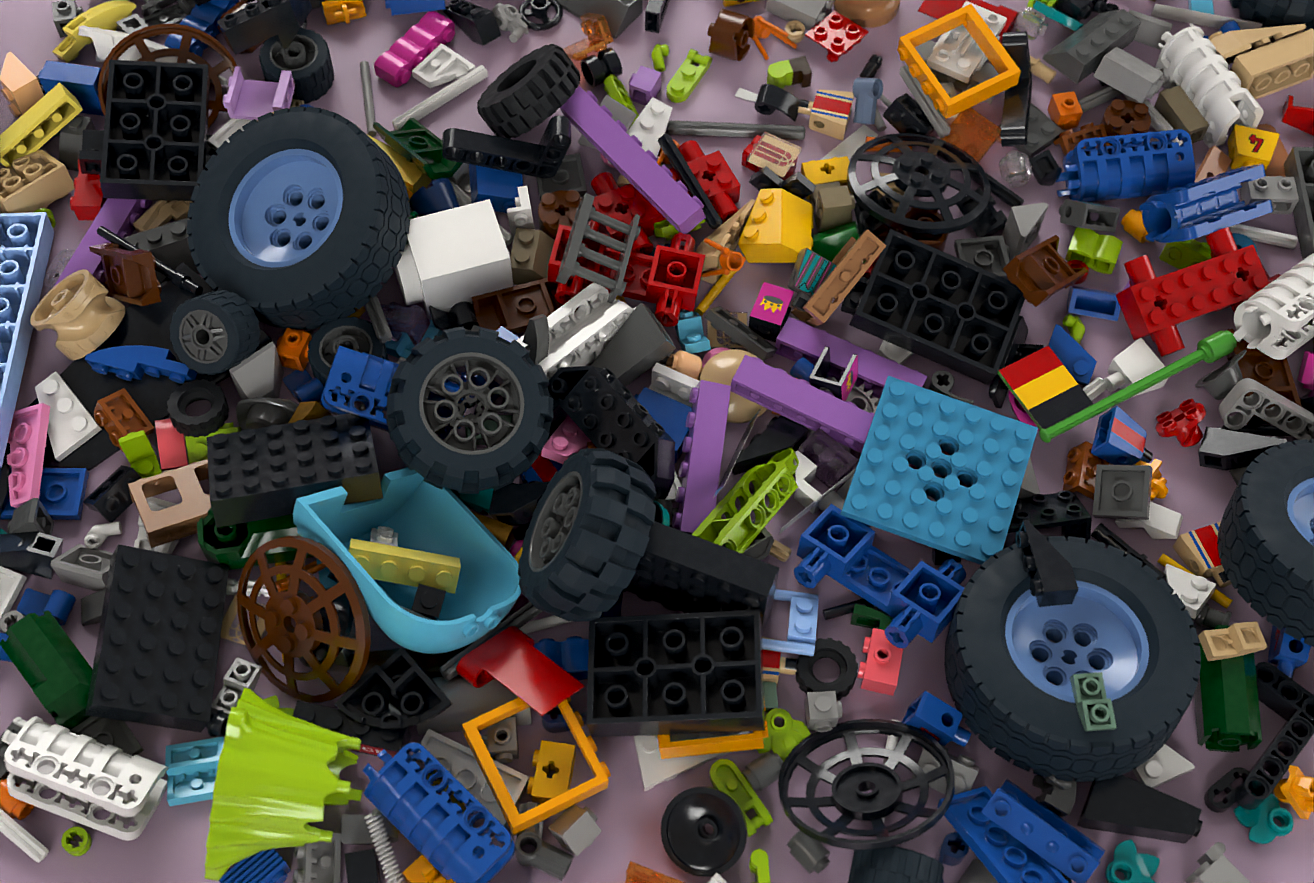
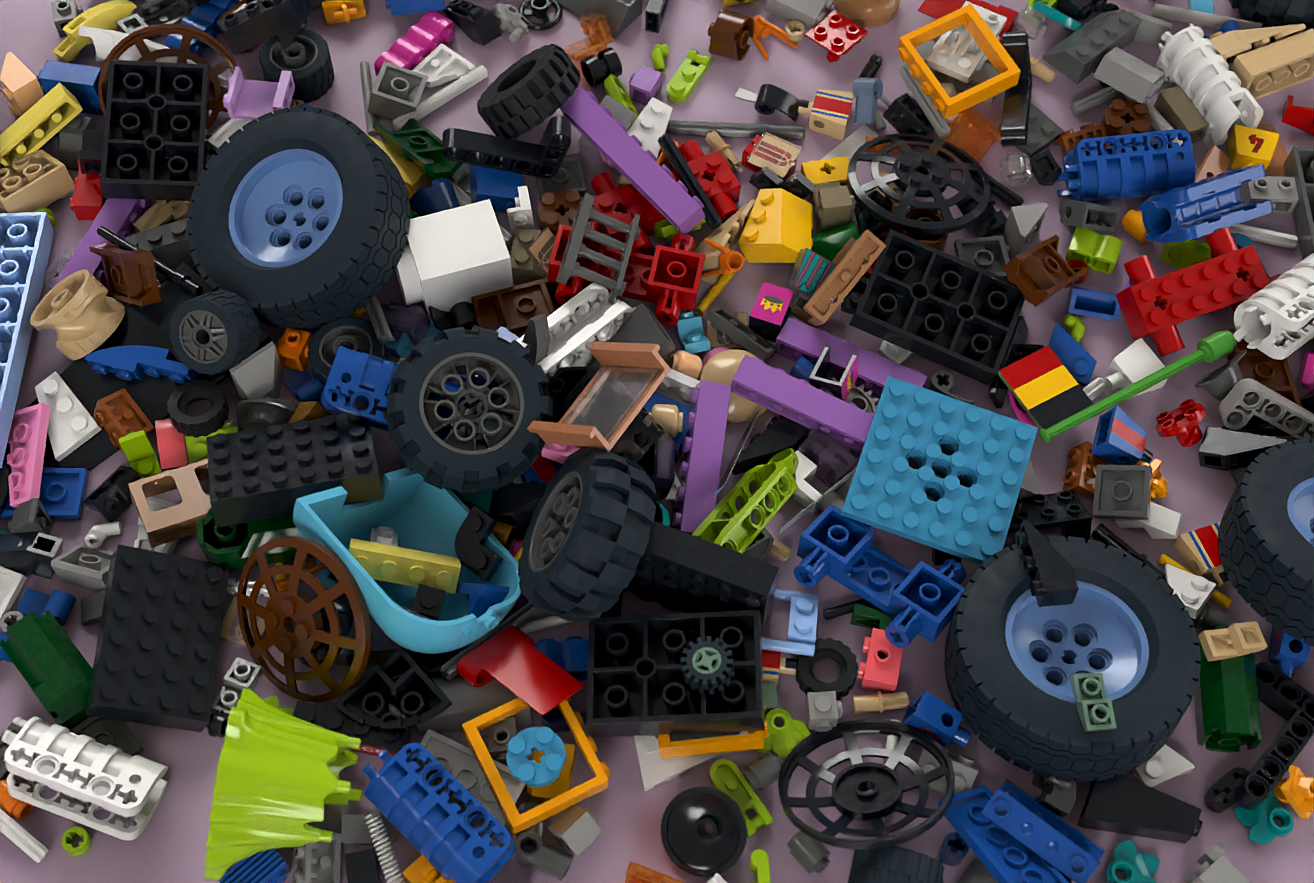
(192, 770): medium azure slope -> none
(396, 91): none -> light grey slope
(471, 546): none -> black plate
(481, 596): none -> blue slope
(541, 250): none -> piece
(551, 763): none -> dark azure plate
(610, 399): none -> piece
(668, 417): none -> tan head
(707, 655): none -> black wheel
(717, 143): none -> tan axle
(790, 73): leg -> none
(879, 702): none -> tan axle
(1065, 110): orange brick -> none

